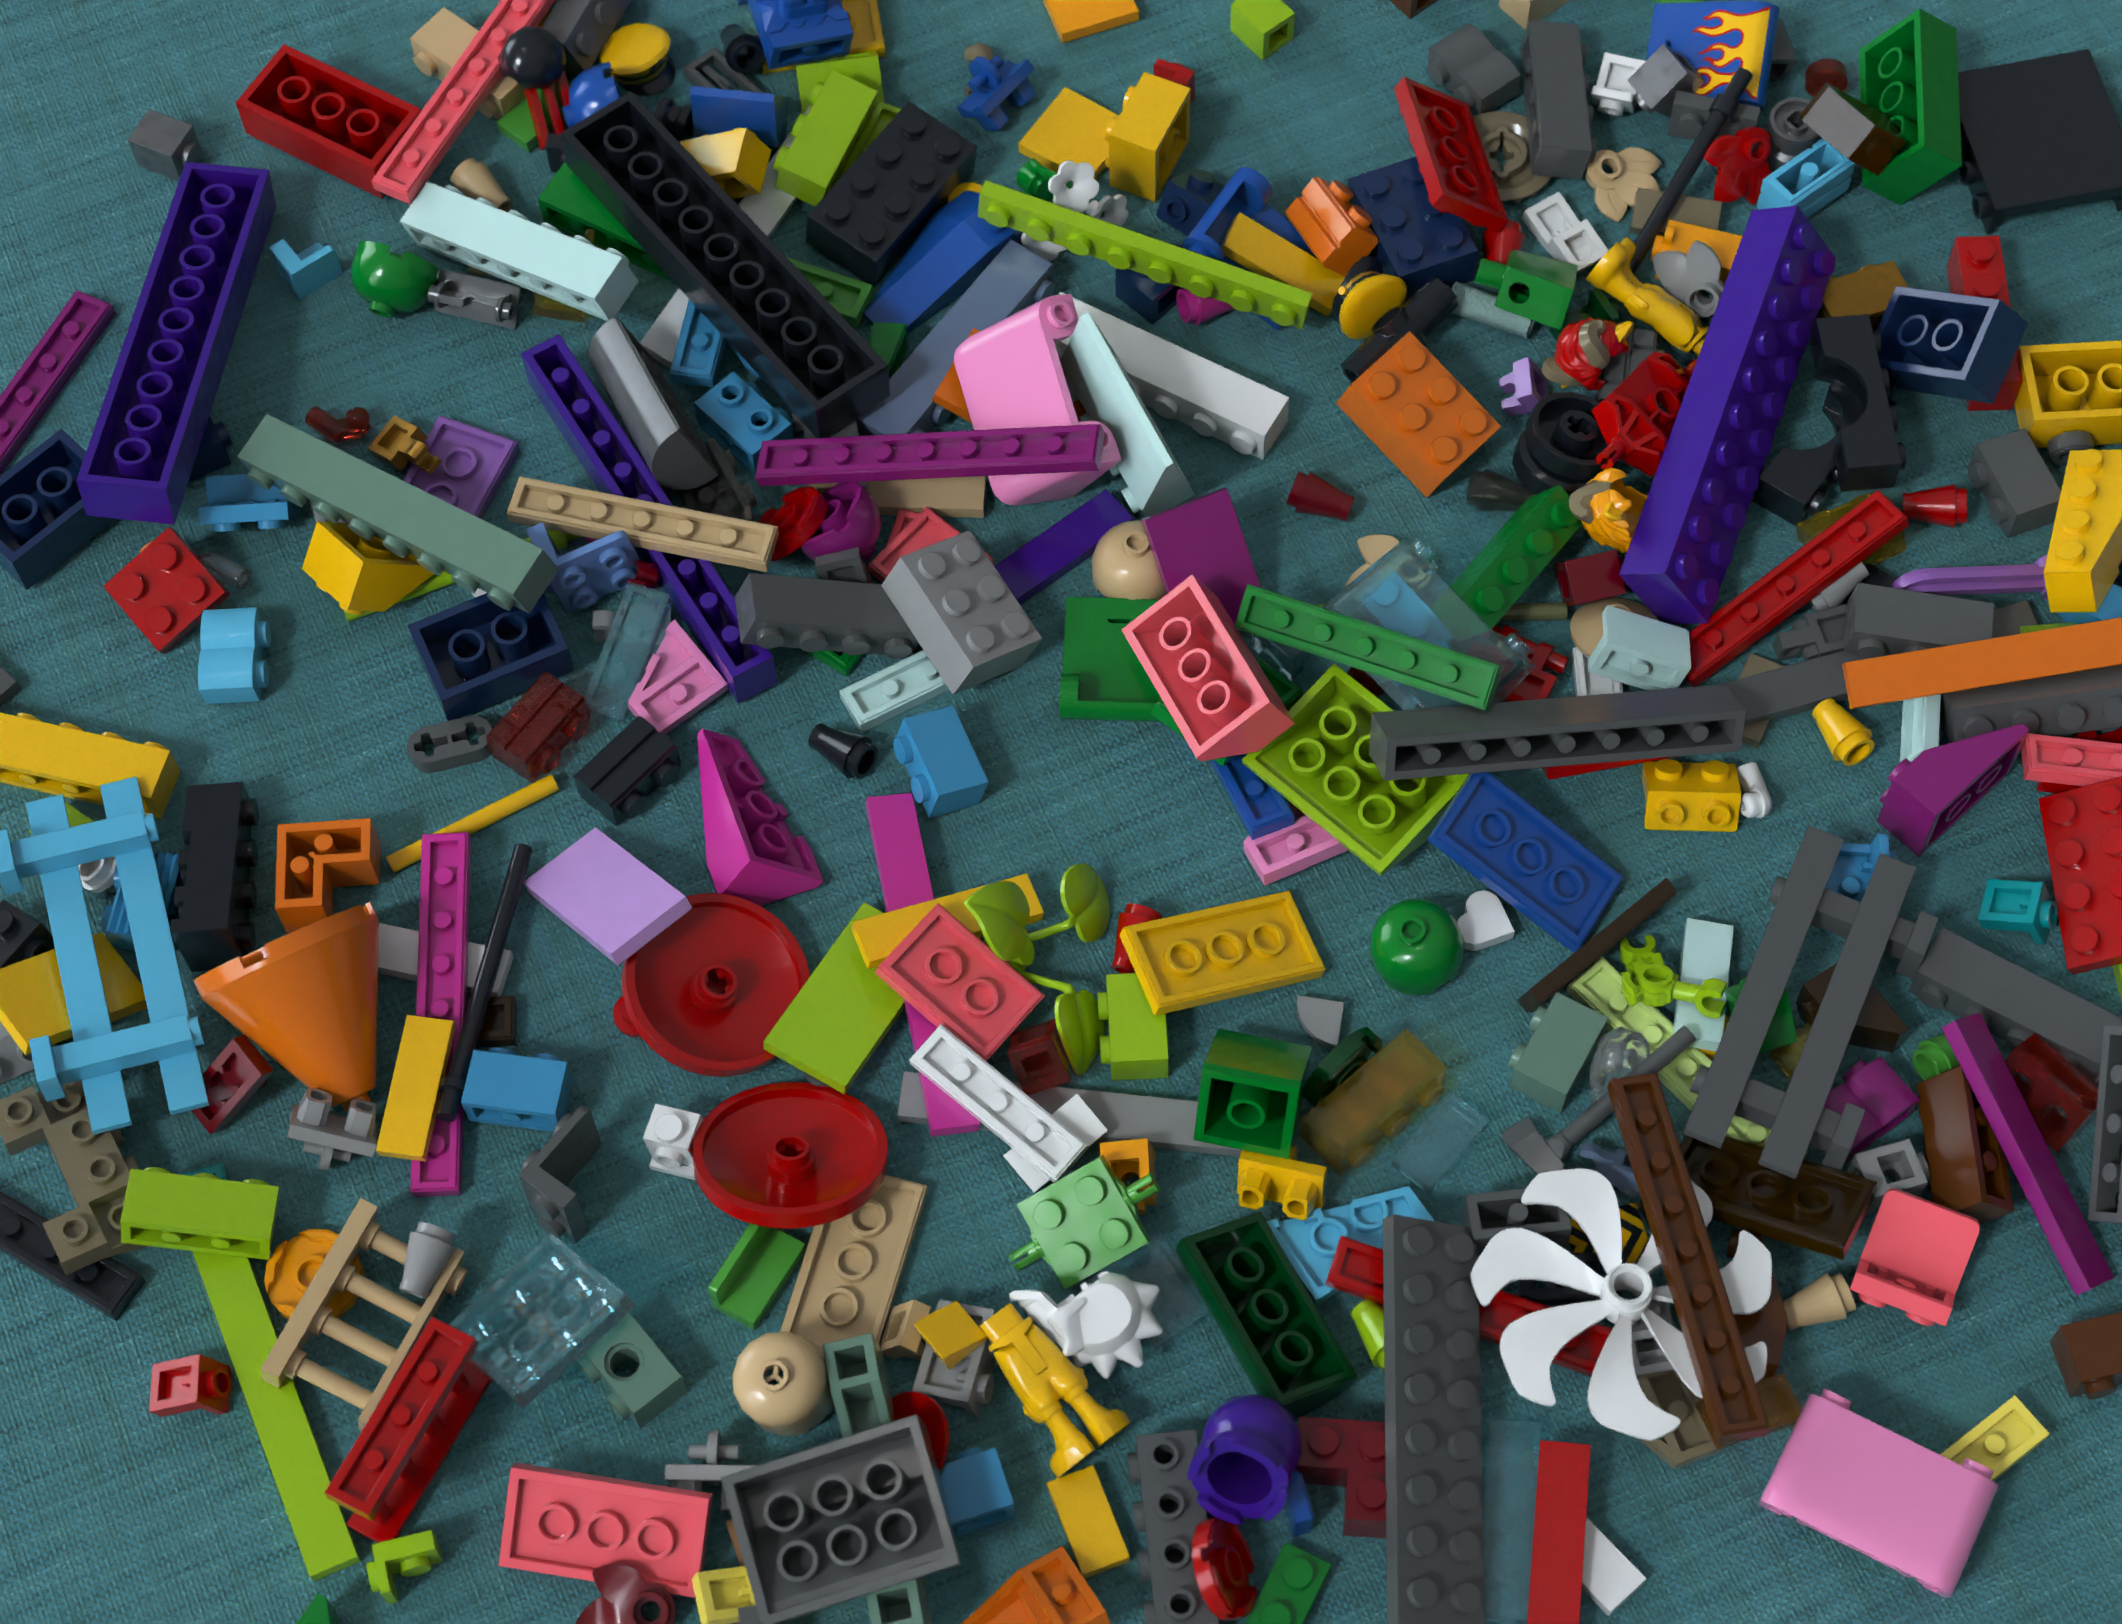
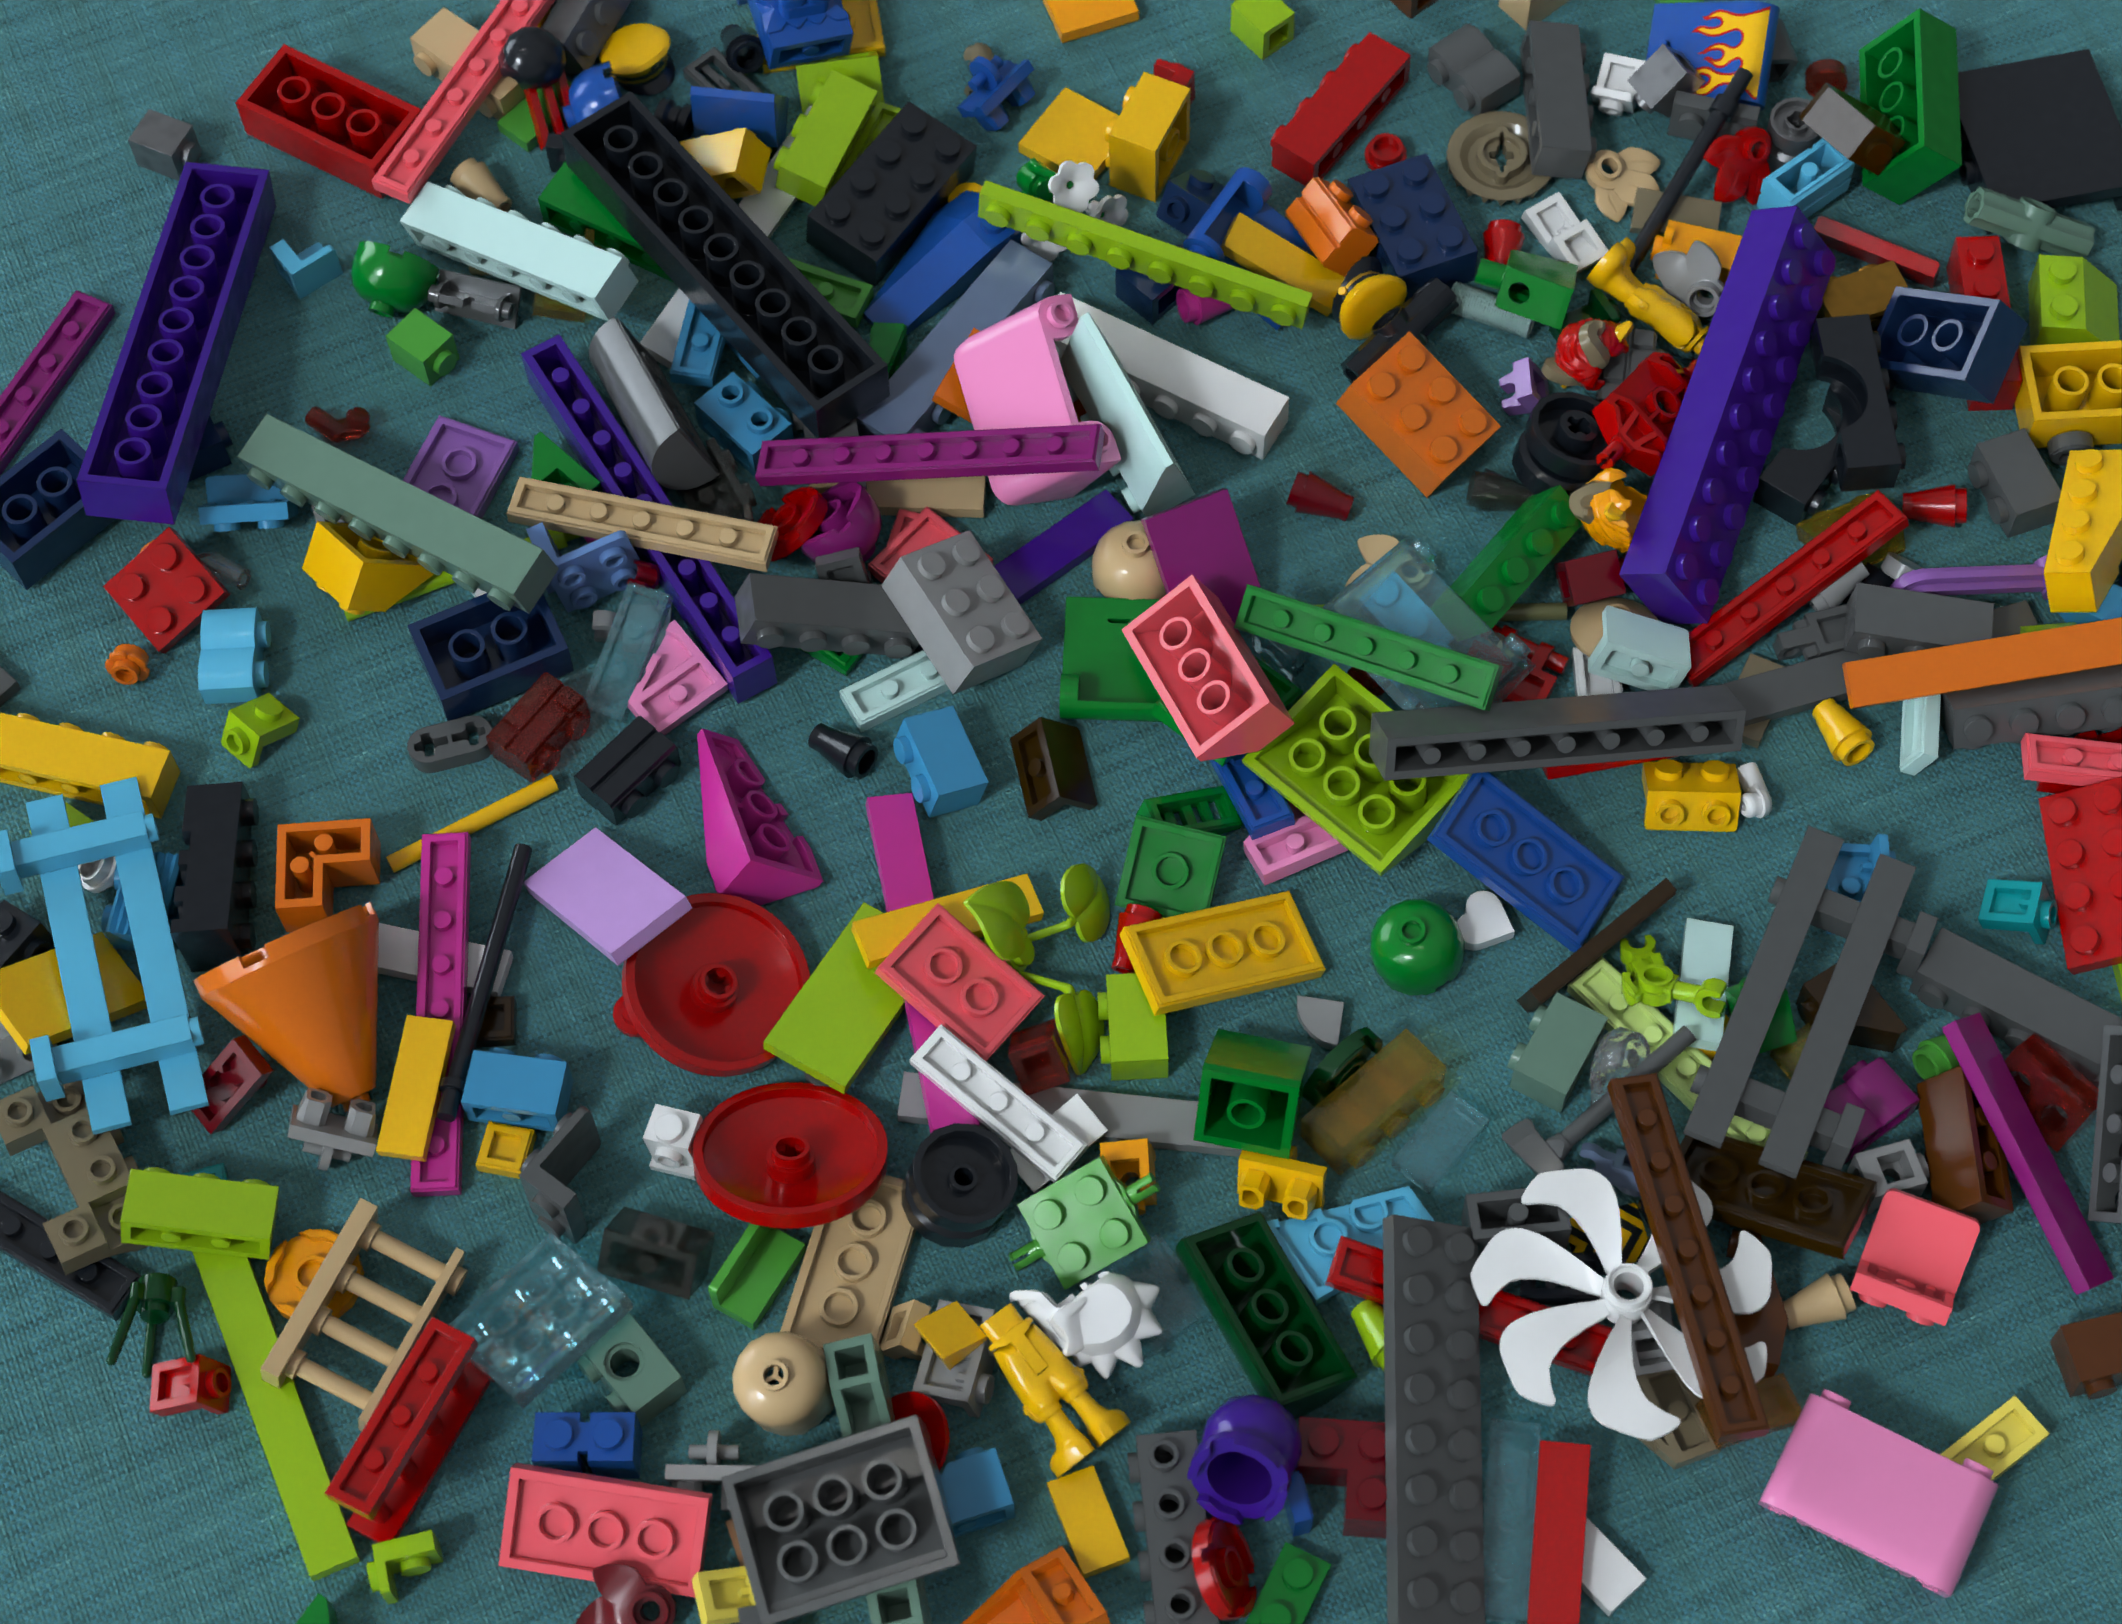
(128, 664): none -> orange plate
(155, 1299): none -> dark green plant
(255, 726): none -> lime bracket
(403, 443): pearl gold plate -> none
(423, 347): none -> bright green brick
(426, 1257): light grey cone -> none
(505, 1149): none -> yellow tile
(556, 466): none -> green slope
(609, 1439): none -> blue piece
(656, 1252): none -> clear smoke brick
(959, 1185): none -> black wheel
(1052, 768): none -> dark brown panel
(1170, 867): none -> green tile
(1182, 803): none -> green slope
(1340, 109): none -> red brick
(1384, 151): none -> red plate
(1450, 155): red plate -> none
(1877, 251): none -> red tile
(1896, 565): none -> light grey tile
(1945, 784): magenta slope -> none
(2028, 223): none -> sand green piece
(2071, 302): none -> lime slope

